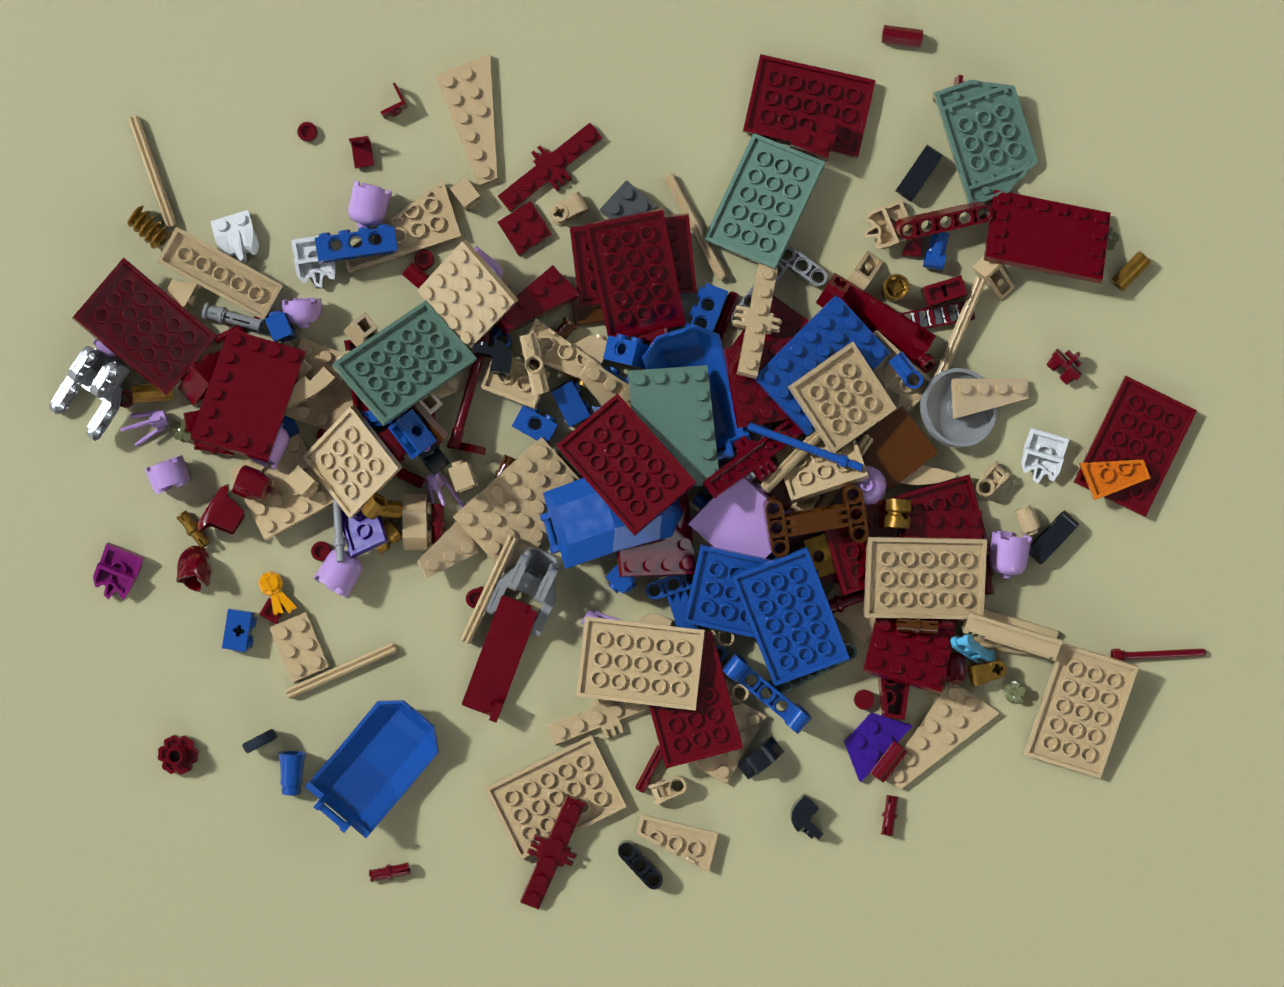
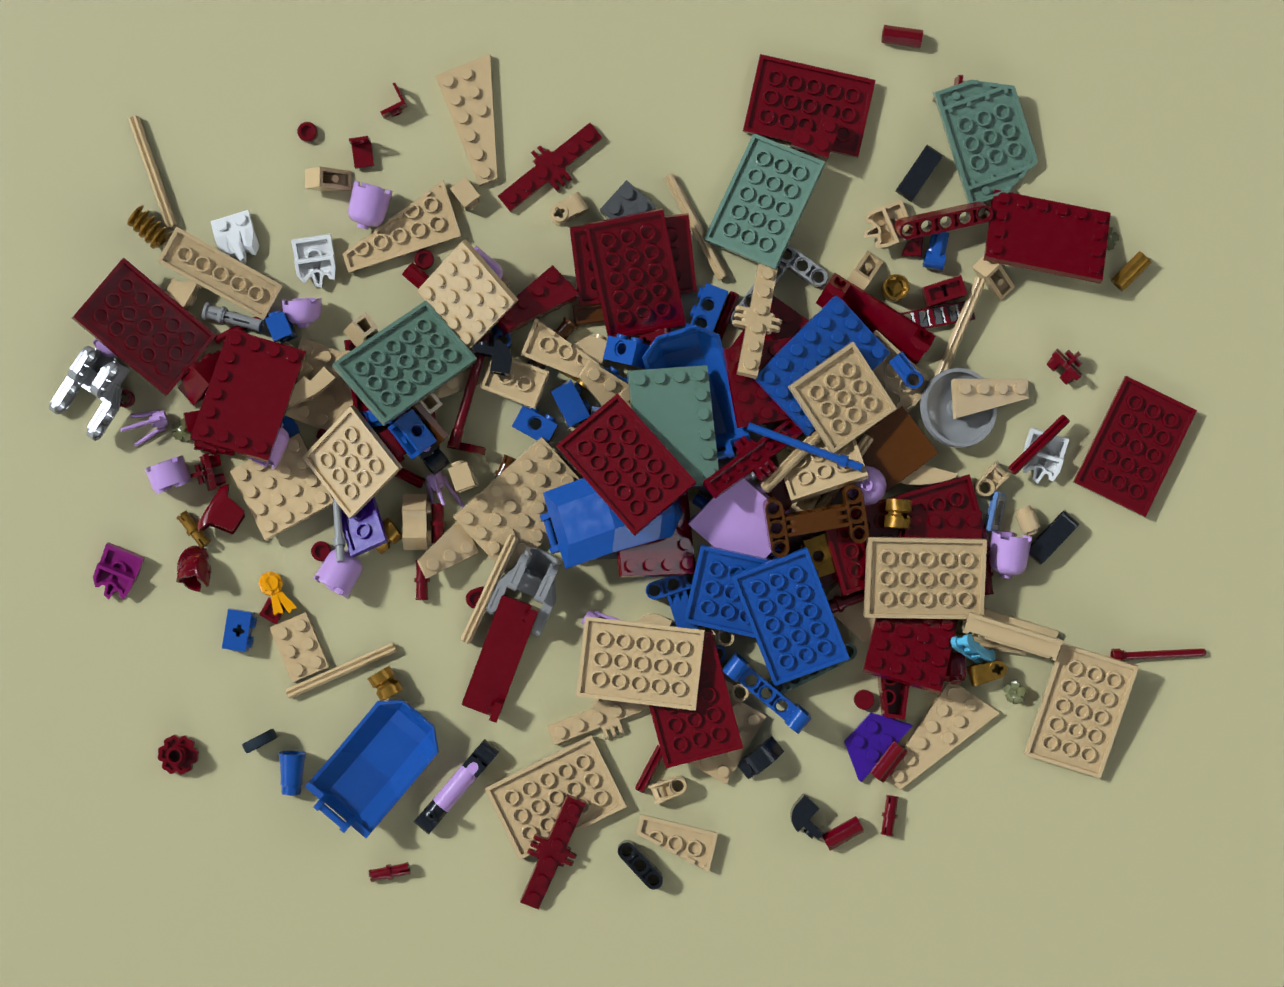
(148, 393): pearl gold axle -> none
(208, 463): none -> dark red hips
(252, 484): dark red helmet -> none
(302, 482): tan brick -> none
(327, 179): none -> tan slope
(367, 249): blue brick -> none
(379, 506): pearl gold piece -> none
(385, 683): none -> pearl gold wheel
(421, 584): none -> dark red pin
(456, 786): none -> piece
(524, 228): dark red plate -> none
(537, 377): tan piece -> none
(620, 584): blue brick -> none
(843, 833): none -> dark red axle
(917, 626): reddish brown pin -> none
(926, 362): dark red bush -> none
(995, 512): none -> medium blue slope
(1038, 444): none -> dark red axle
(1112, 476): orange wing -> none

